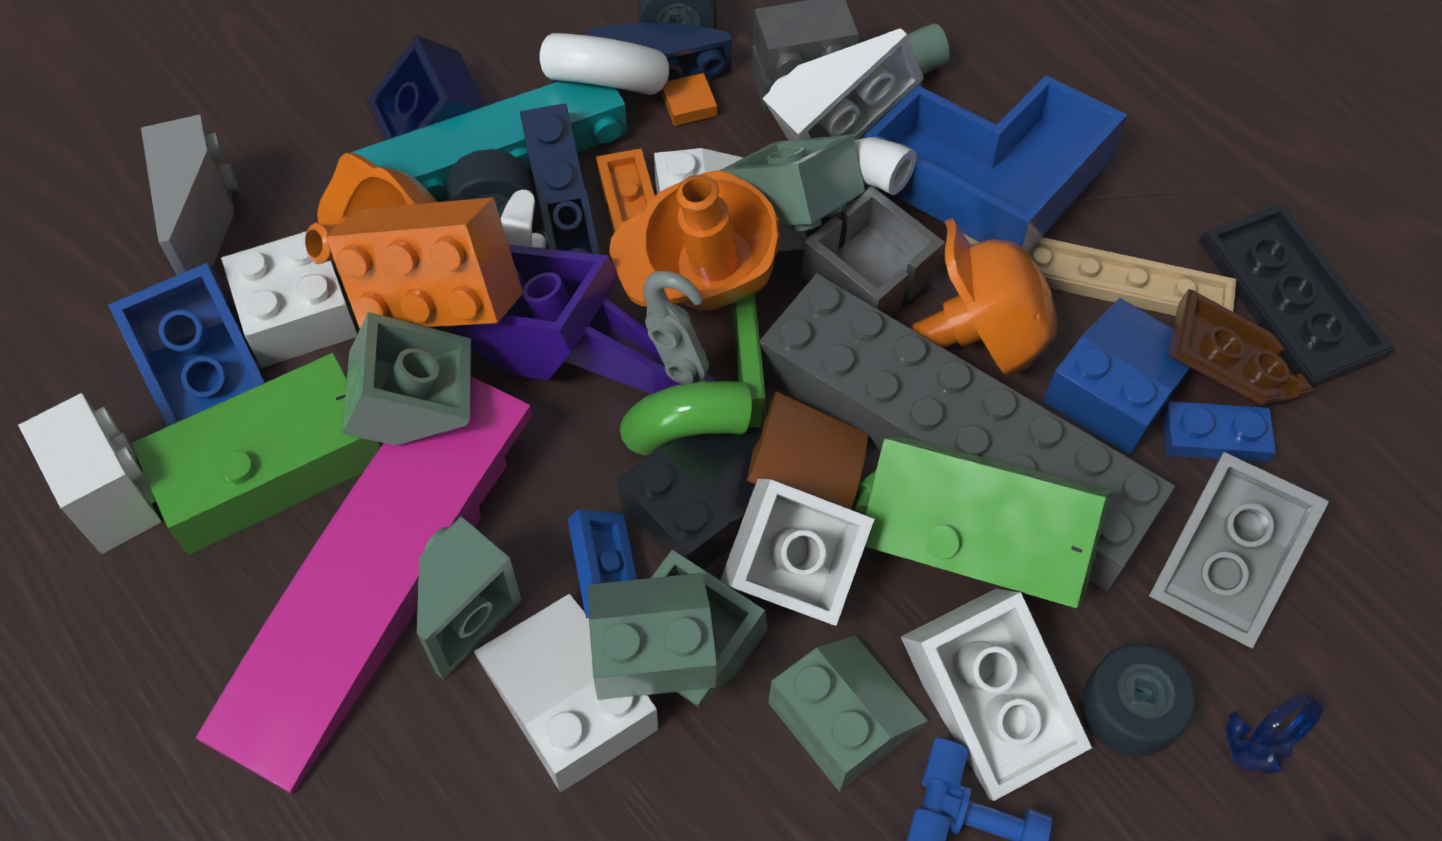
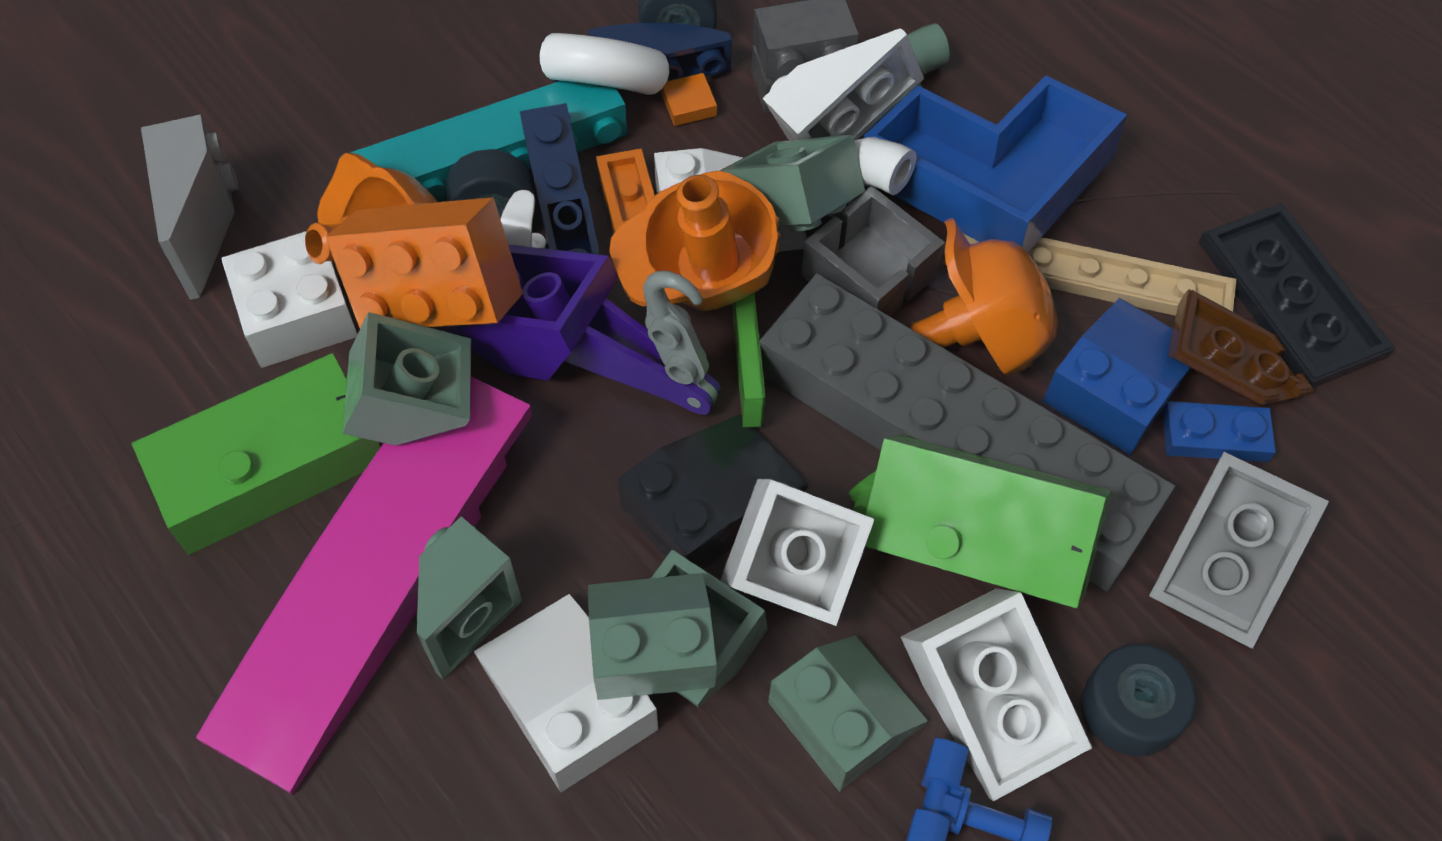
(92, 472): white brick -> none
(187, 343): blue slope -> none
(424, 89): clear blue slope -> none
(600, 549): blue plate -> none
(686, 412): bright green cylinder -> none
(809, 452): dark orange slope -> none
(1265, 745): clear blue piece -> none

